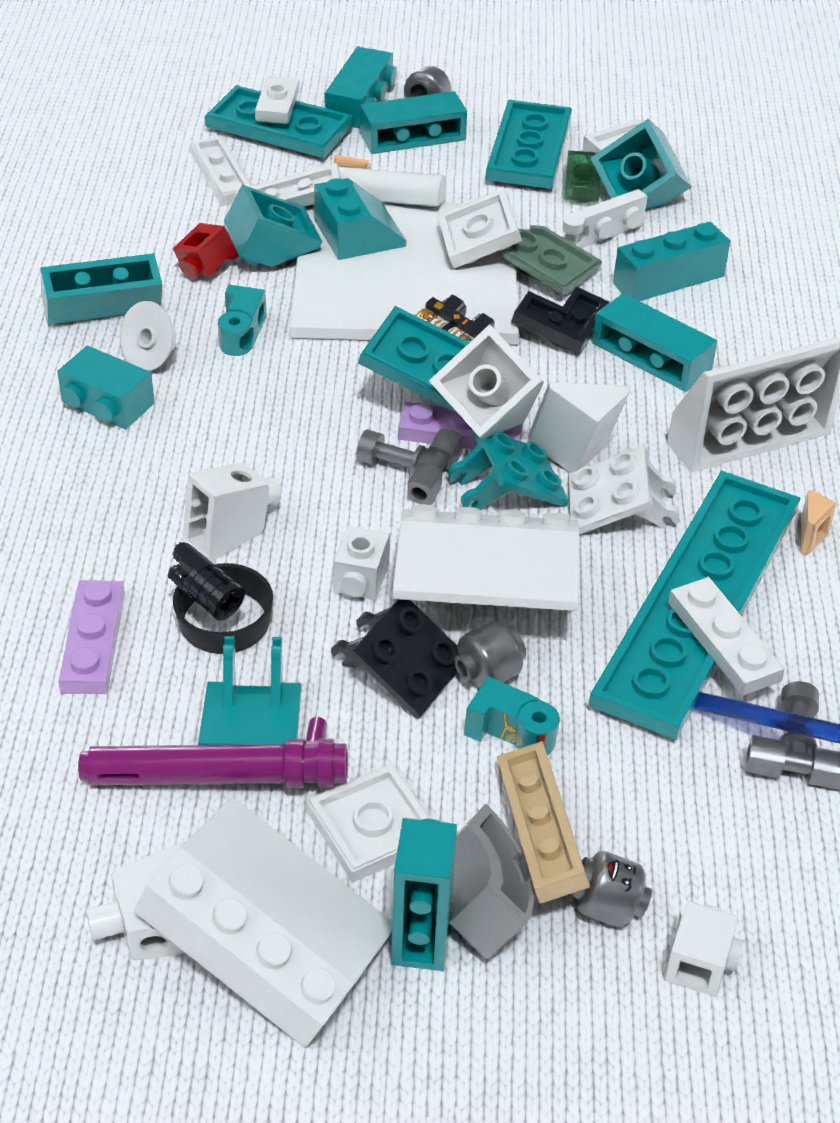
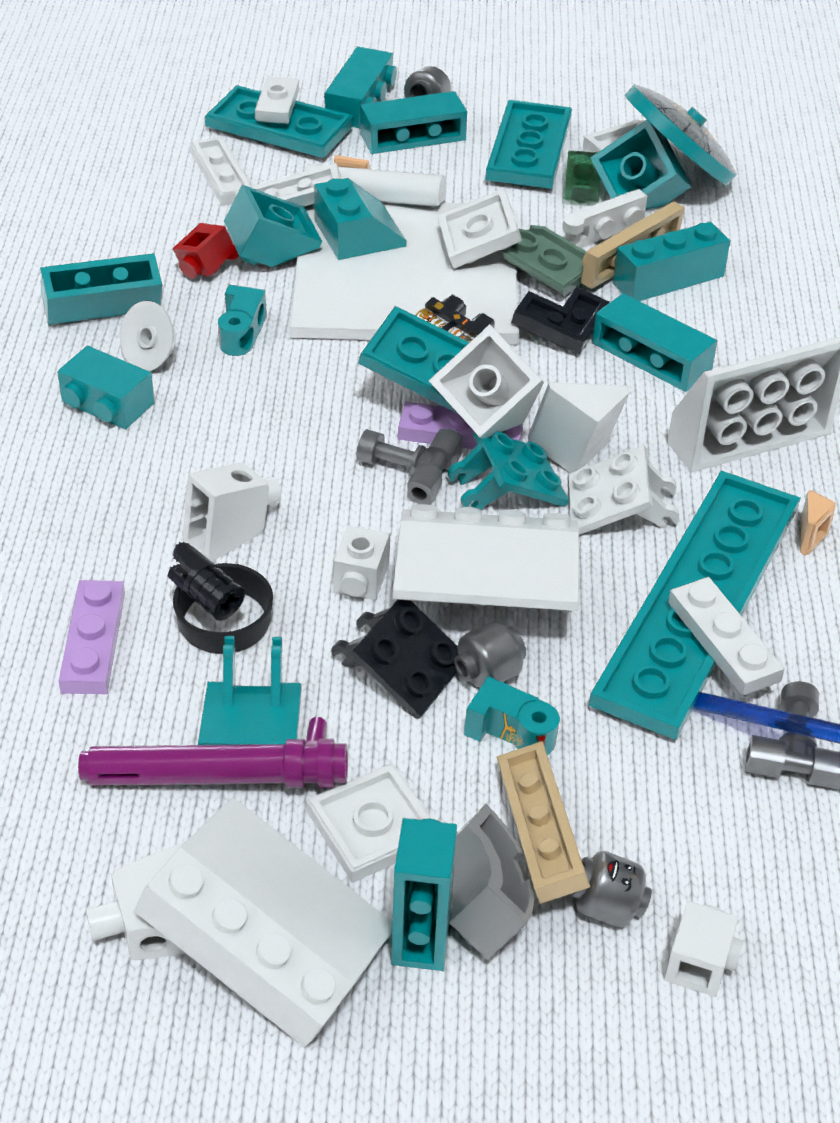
(600, 260): none -> tan plate
(684, 130): none -> dish

